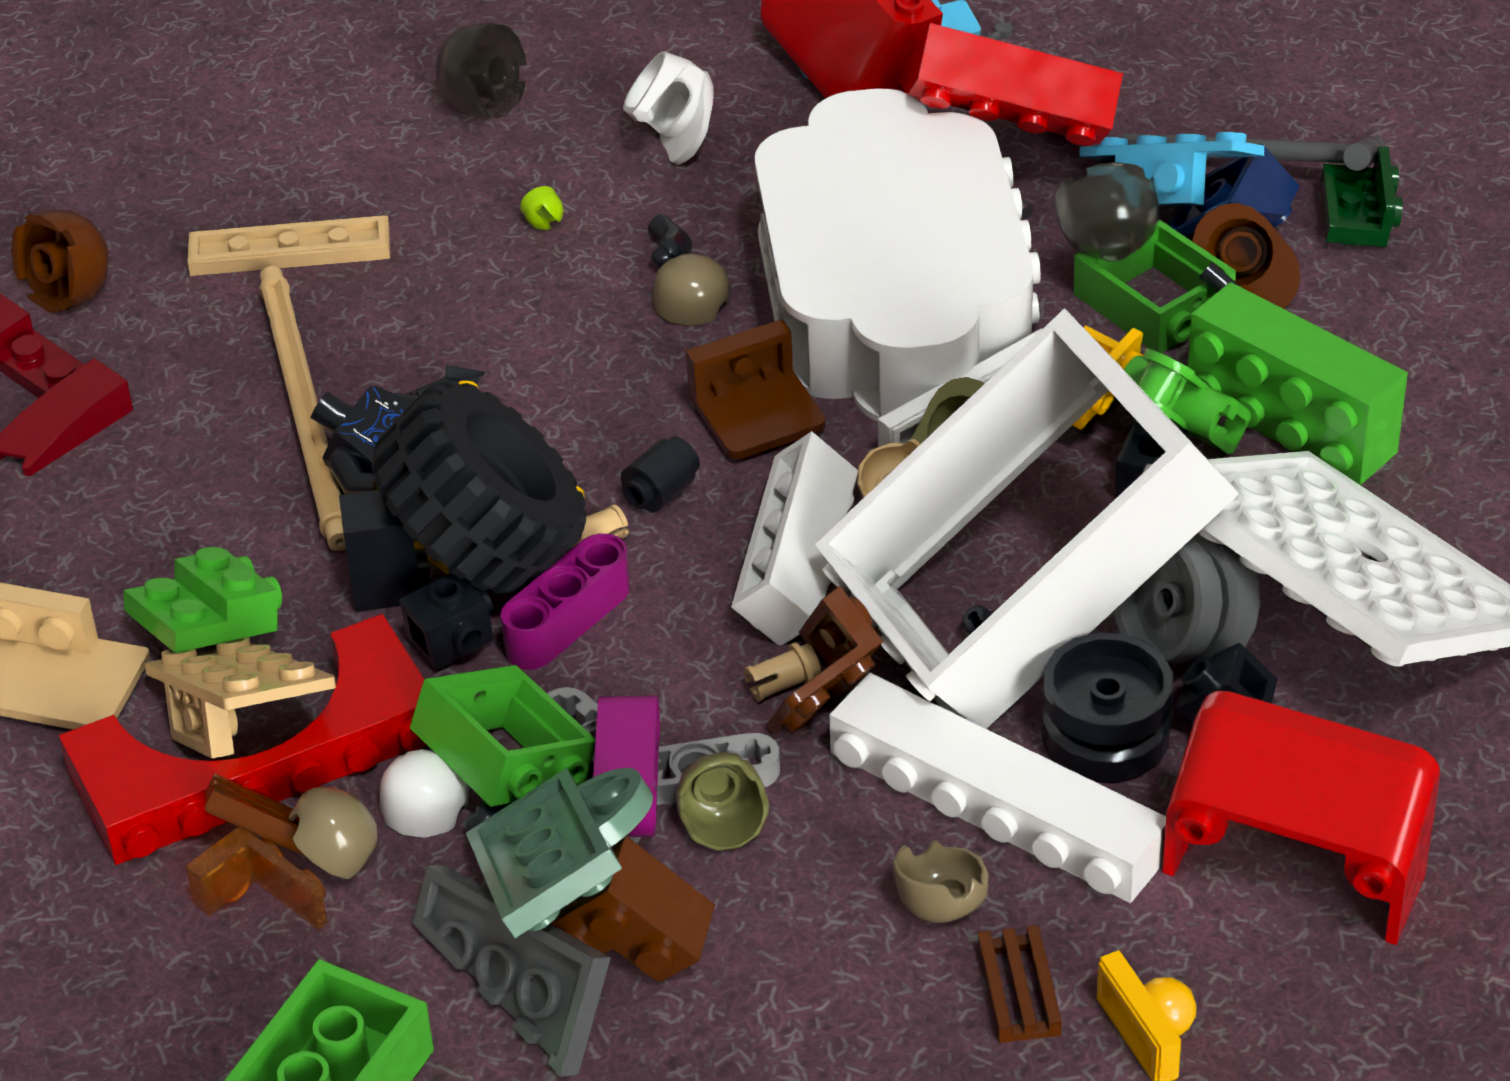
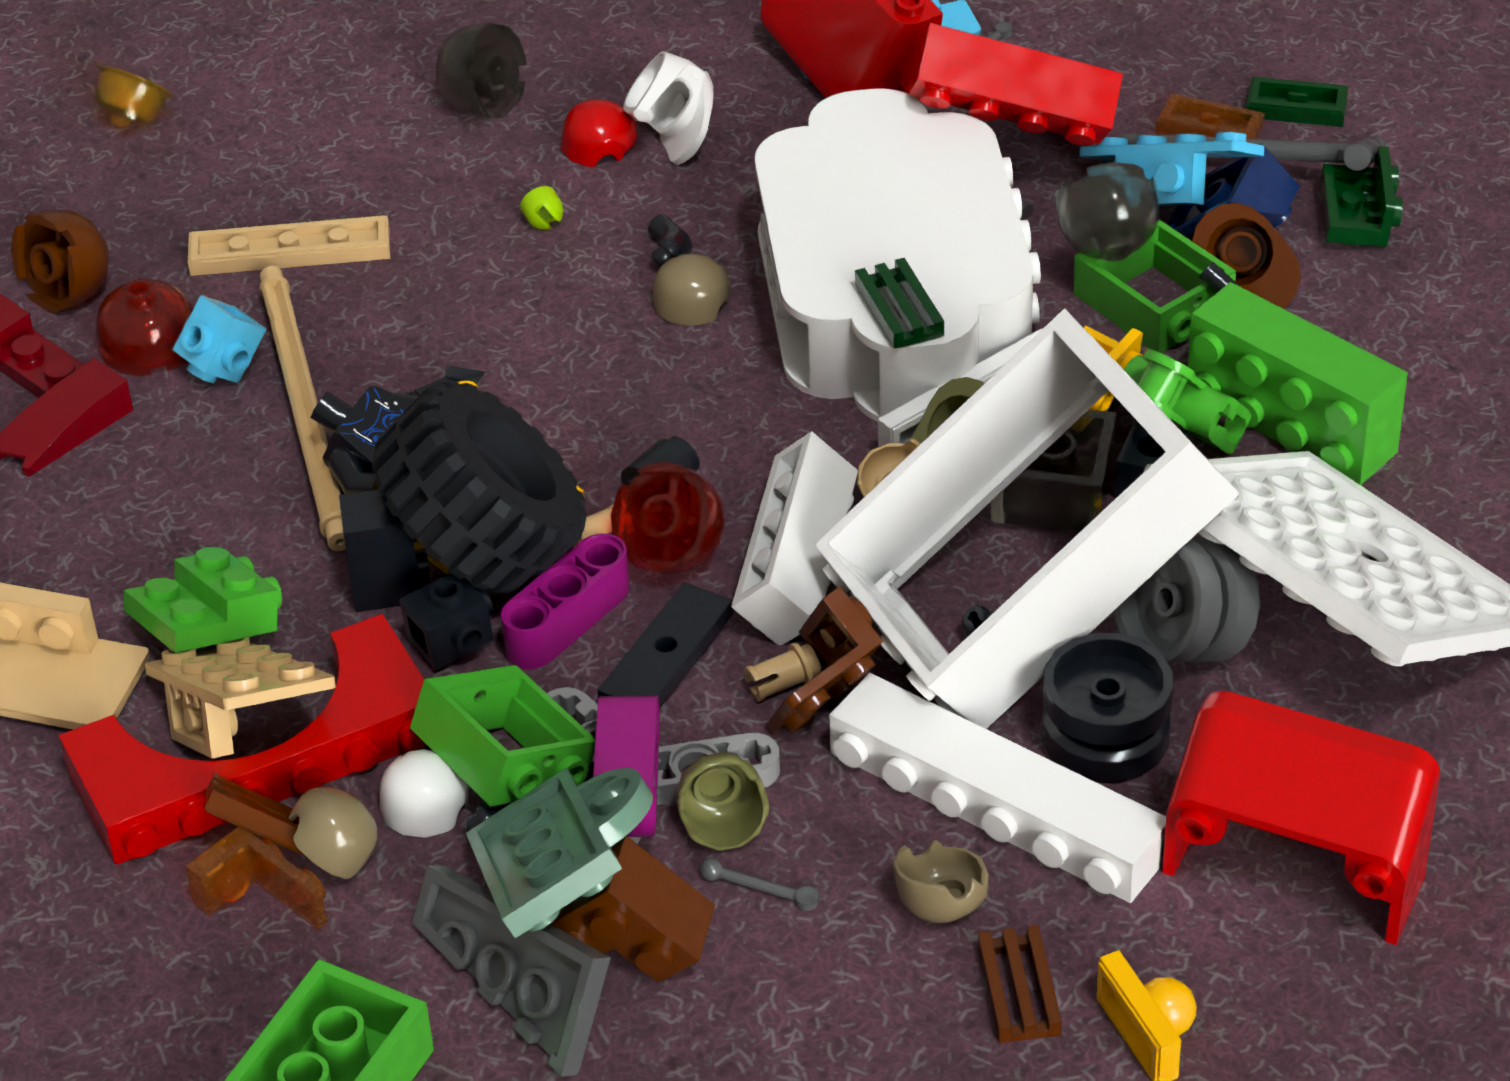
(128, 96): none -> clear yellow piece
(141, 325): none -> clear red cylinder
(218, 340): none -> medium azure brick
(597, 130): none -> red hair
(668, 518): none -> clear red cylinder
(670, 645): none -> black tile
(750, 391): reddish brown bracket -> none
(805, 897): none -> dark grey hinge
(889, 279): none -> dark green tile
(1066, 482): none -> clear smoke brick
(1206, 118): none -> clear orange tile
(1229, 671): black brick -> none
(1298, 101): none -> dark green tile

